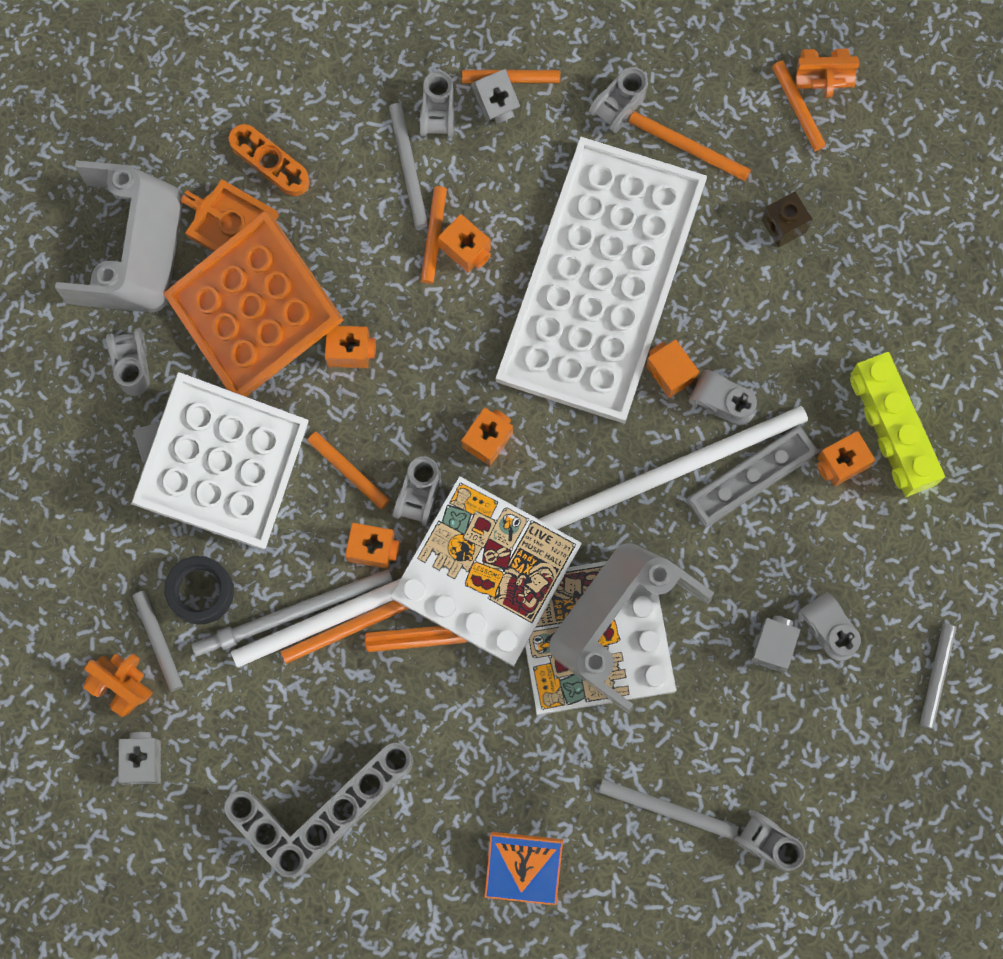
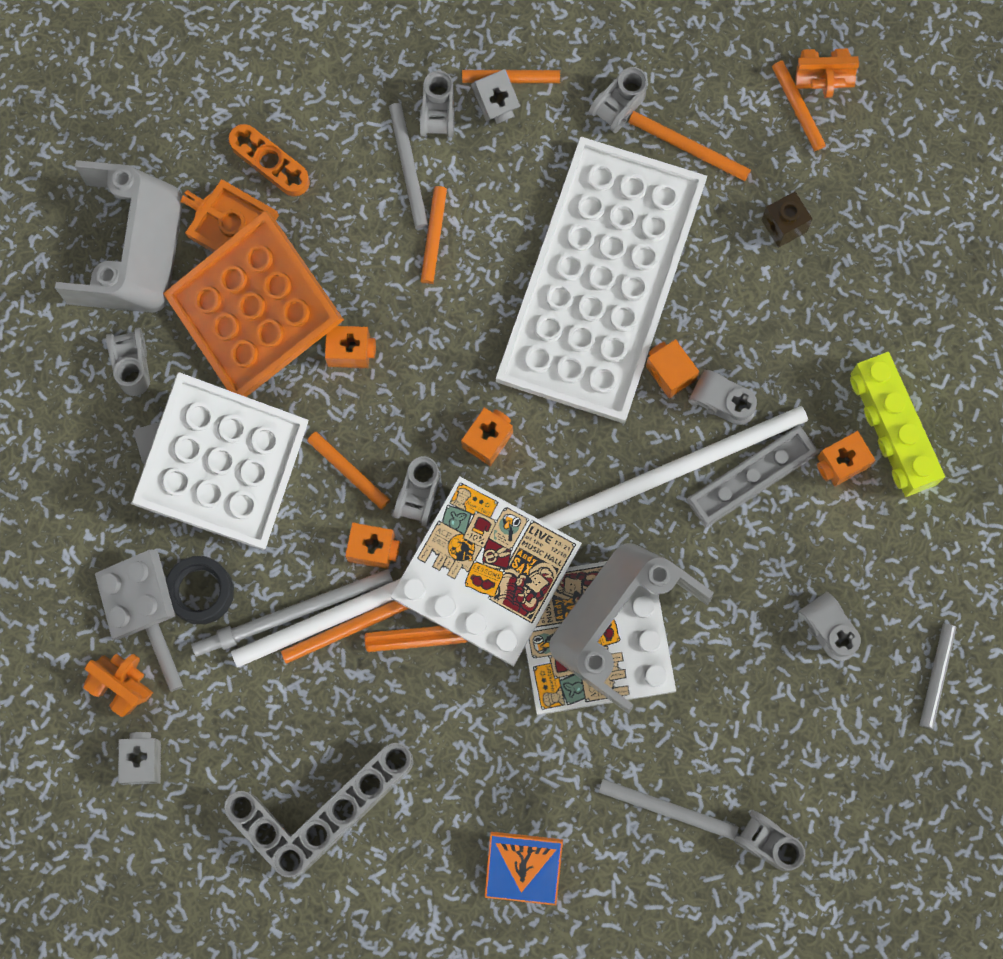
(134, 594): none -> light grey plate
(465, 232): orange brick -> none
(775, 644): light grey brick -> none

